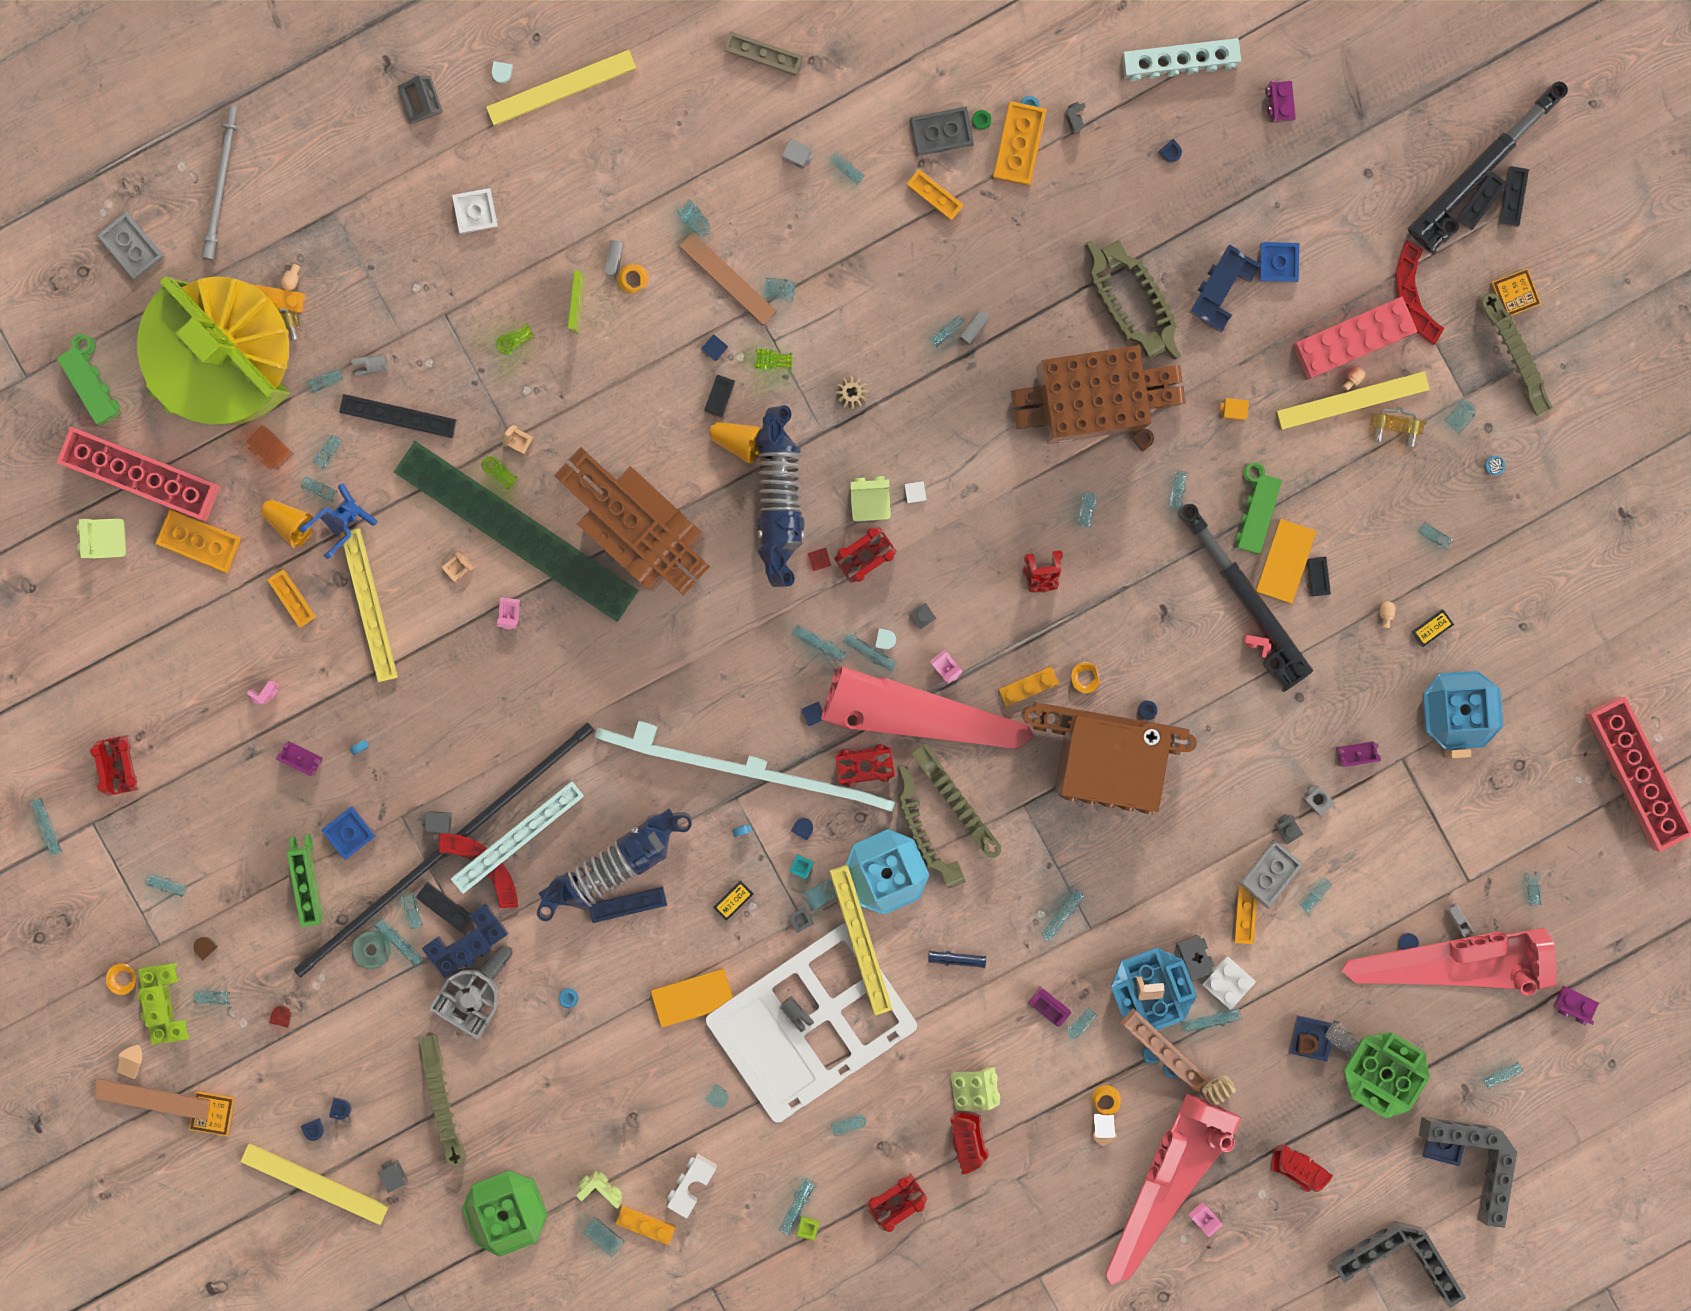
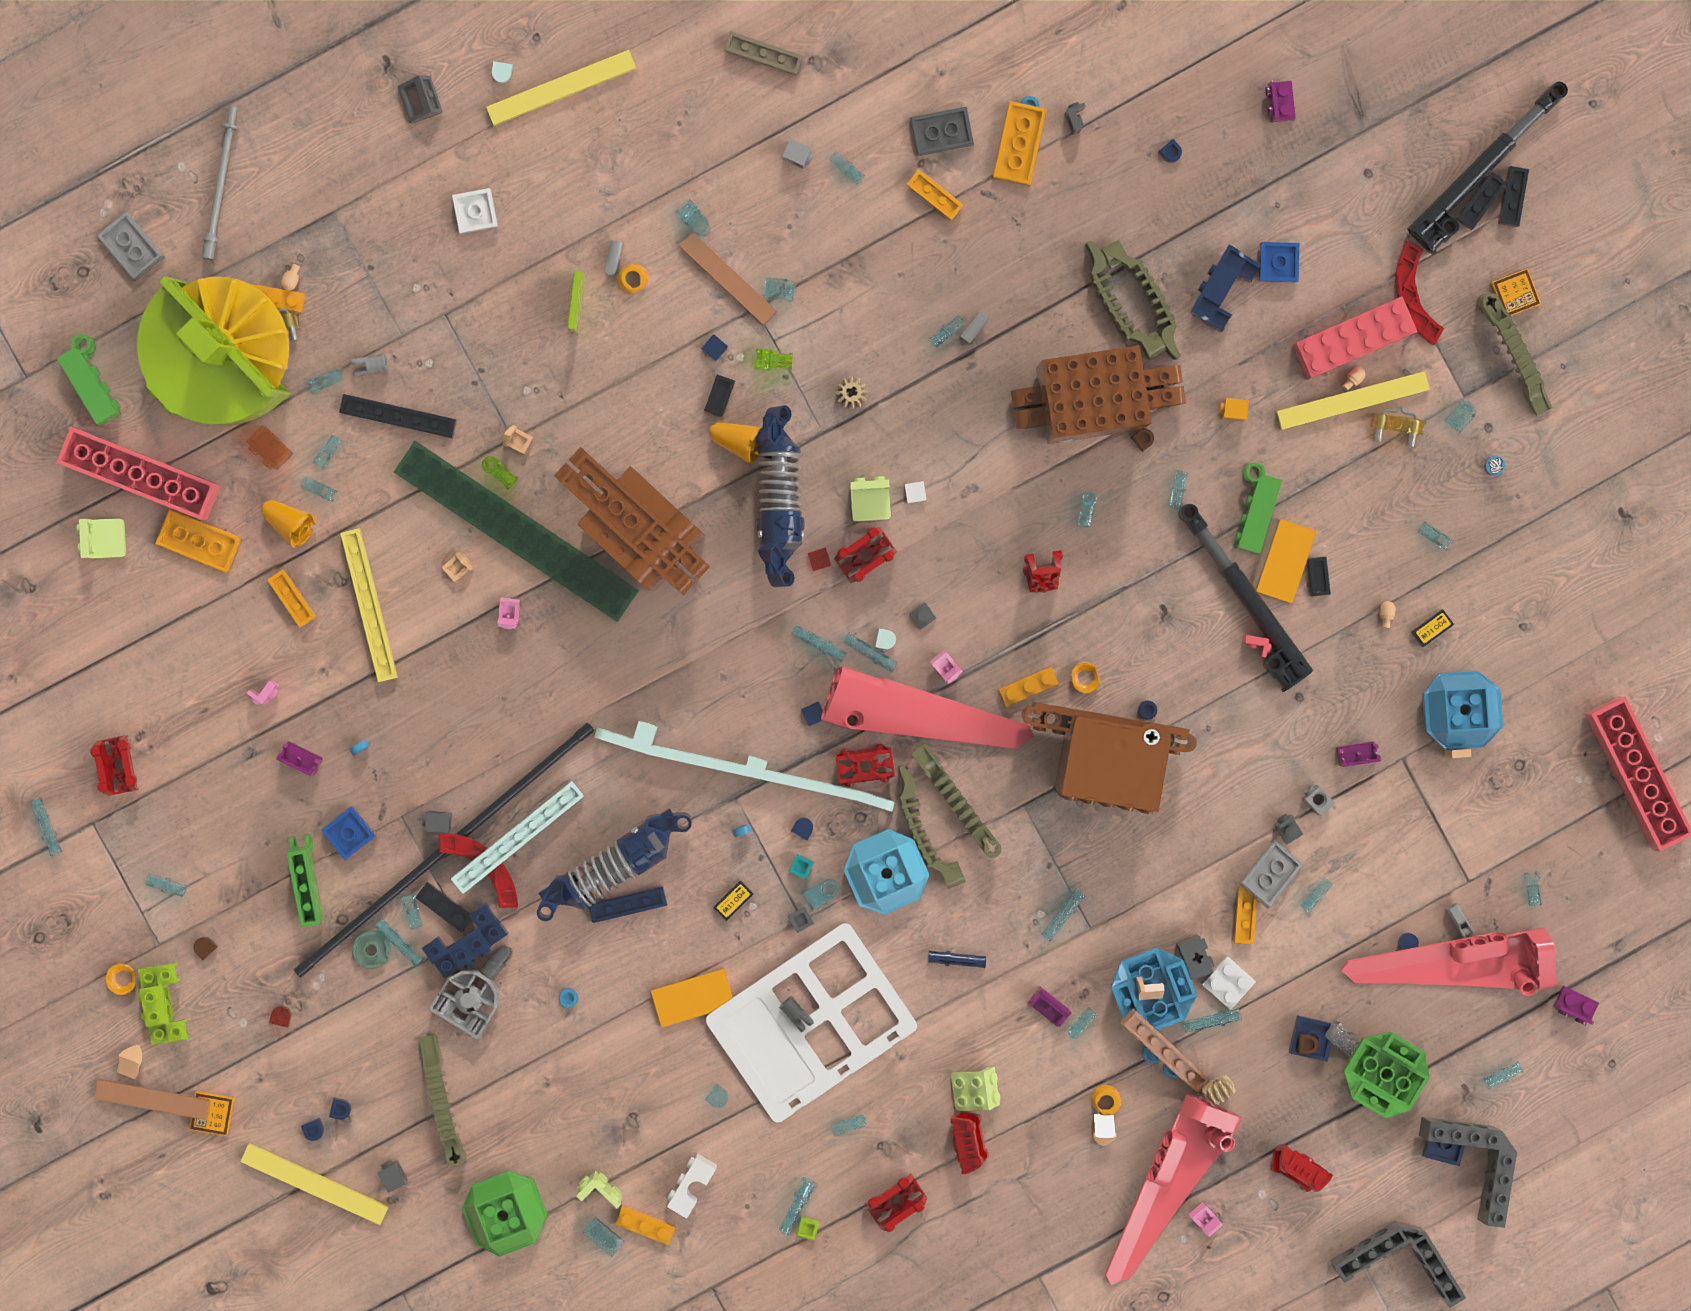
(209, 997): clear light blue bar -> none
(340, 518): blue piece -> none
(514, 339): clear neon green connector -> none
(860, 940): light yellow tile -> none
(981, 120): green tile -> none
(1229, 48): light aqua brick -> none

